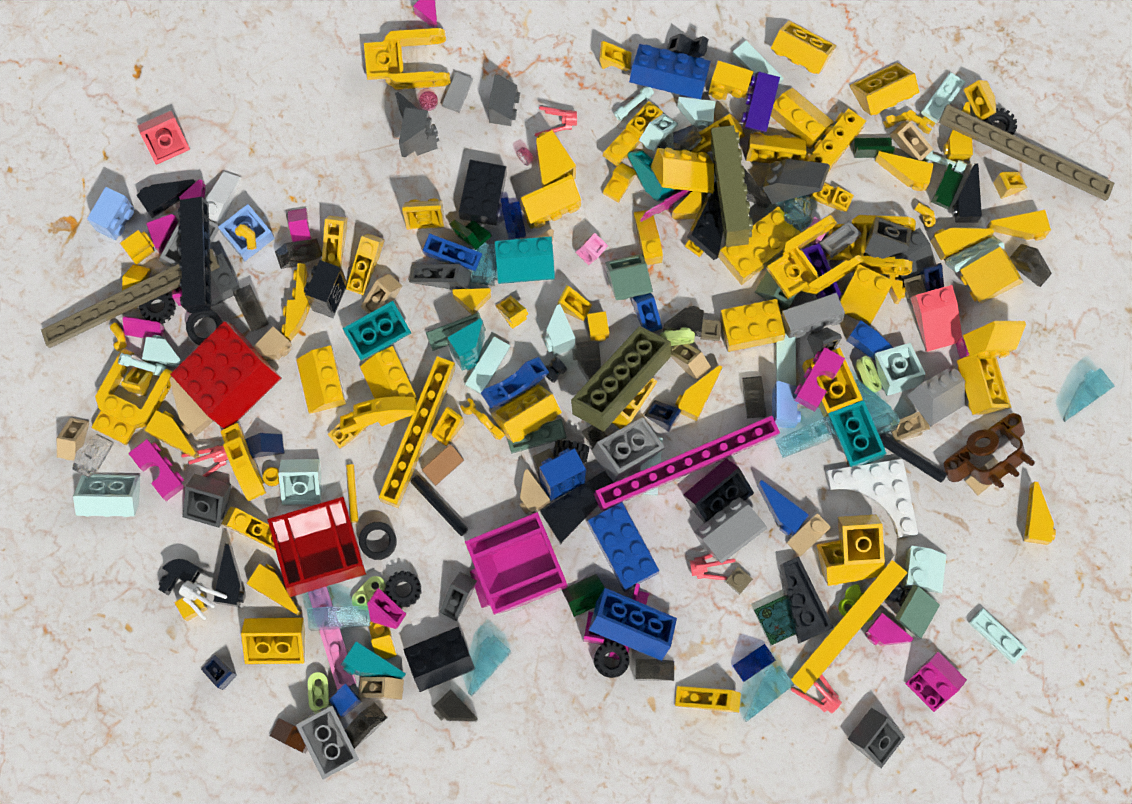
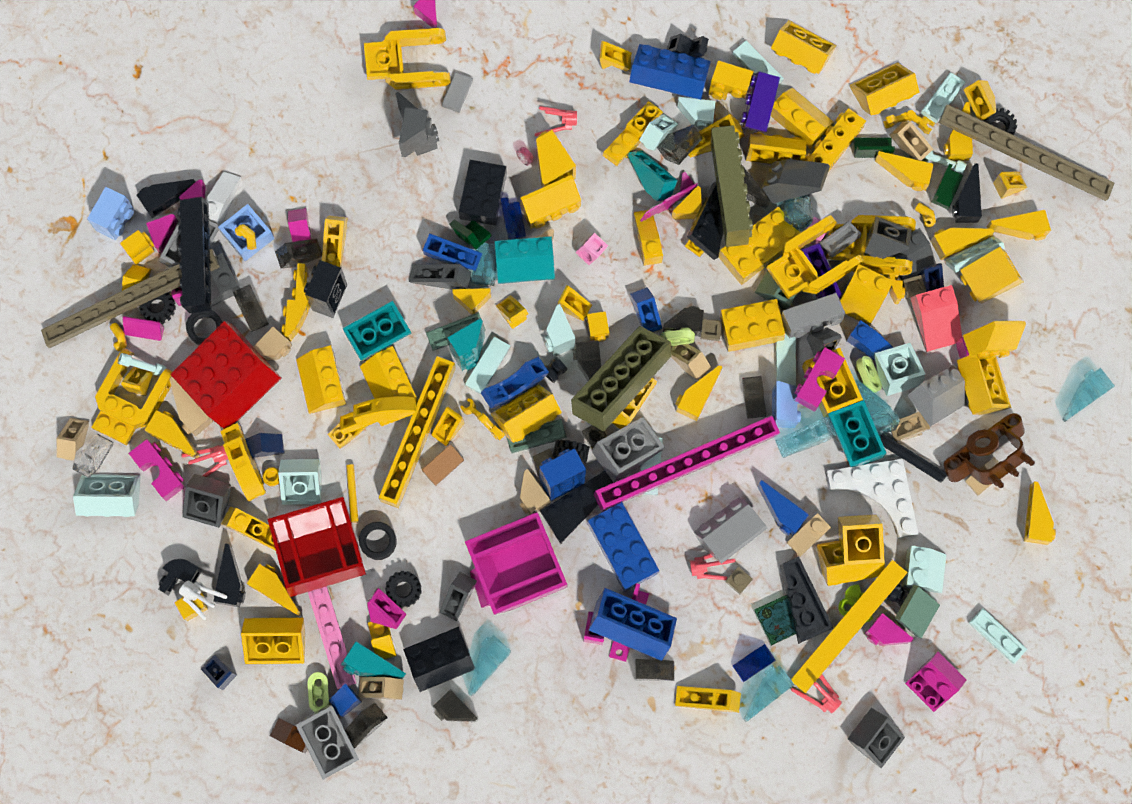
(159, 351): light aqua slope -> none
(163, 137): coral slope -> none
(337, 617): clear light blue slope -> none
(364, 263): yellow slope -> none
(367, 591): yellowish green plate -> none
(381, 293): tan slope -> none
(423, 214): yellow slope -> none
(428, 100): clear pink tile -> none
(439, 505): black axle -> none
(503, 101): dark grey slope -> none
(583, 594): dark green panel -> none
(599, 659): black tyre -> none
(619, 183): yellow slope -> none
(622, 112): light aqua bar -> none
(628, 277): sand green slope -> none
(663, 414): dark blue slope -> none
(684, 170): yellow slope -> none
(718, 490): black slope -> none
(833, 197): yellow slope -> none
(1031, 264): clear smoke slope -> none

